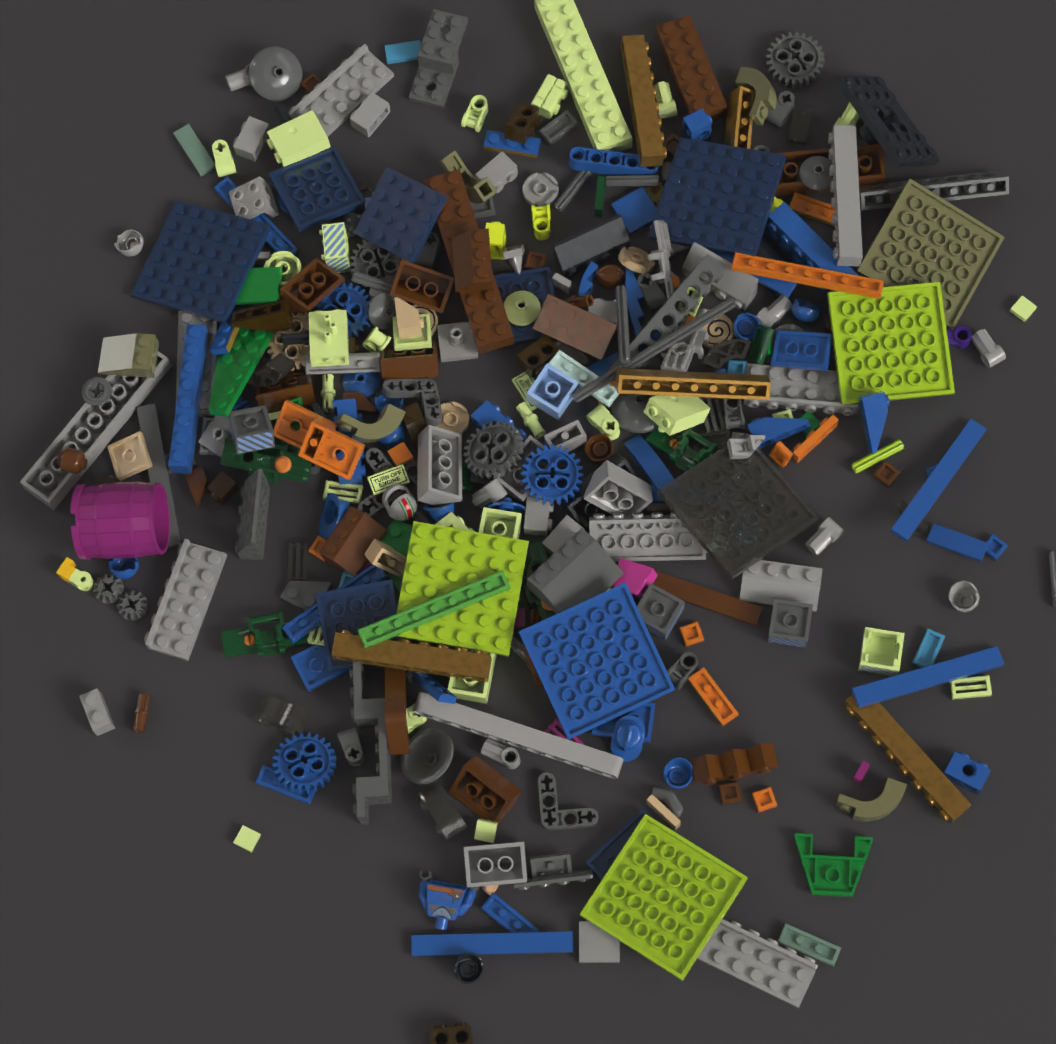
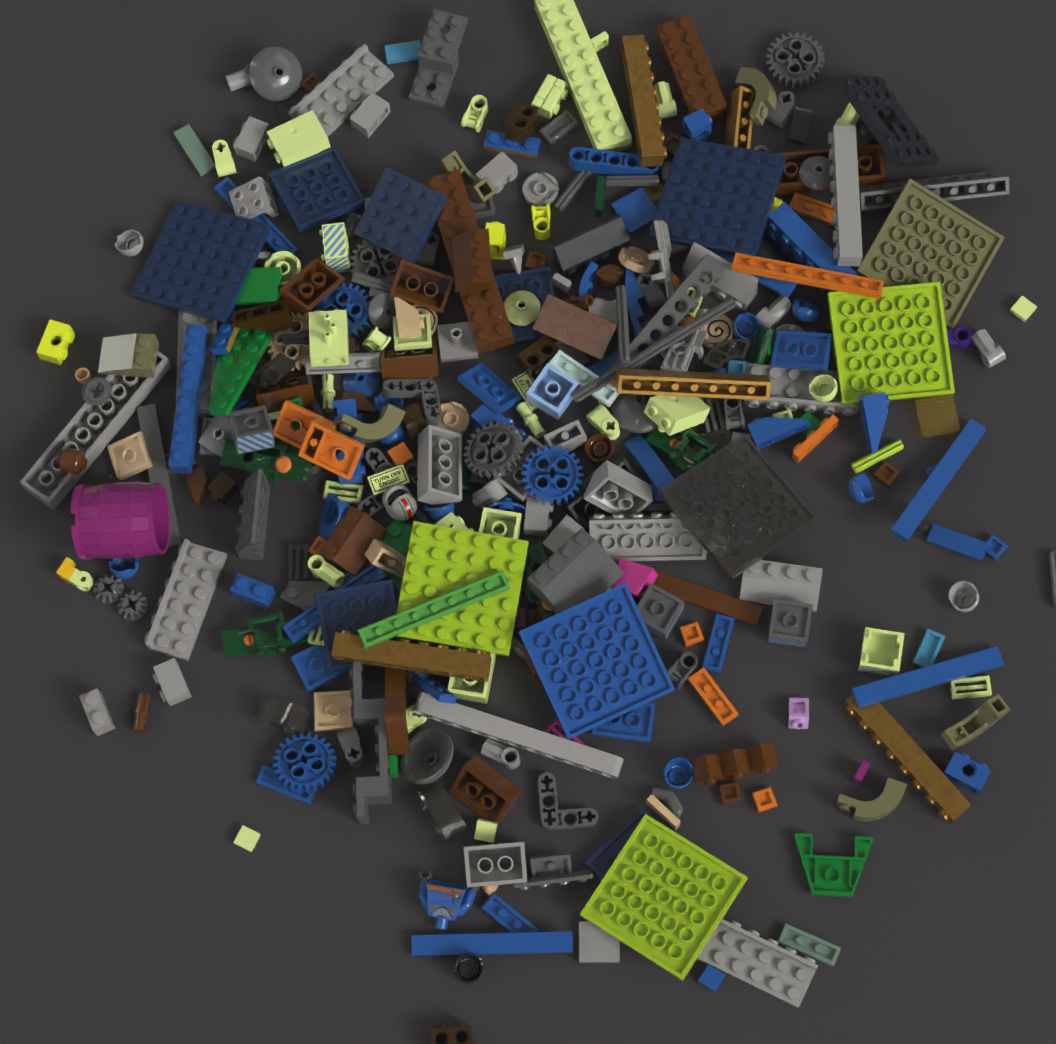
(55, 332): none -> neon yellow brick
(82, 375): none -> light nougat hinge
(171, 681): none -> light grey brick
(252, 591): none -> blue brick
(326, 571): none -> yellowish green piece
(332, 711): none -> tan tile
(393, 766): none -> green tile
(489, 388): none -> blue tile
(600, 41): none -> yellowish green tile
(628, 738): blue piece -> none
(711, 978): none -> blue tile
(718, 643): none -> blue tile
(744, 447): light grey slope -> none
(781, 454): orange tile -> none
(798, 713): none -> lavender bracket
(823, 388): none -> yellowish green hair
(827, 532): light grey piece -> none
(860, 488): none -> blue hair
(937, 416): none -> clear yellow tile
(976, 723): none -> olive arch

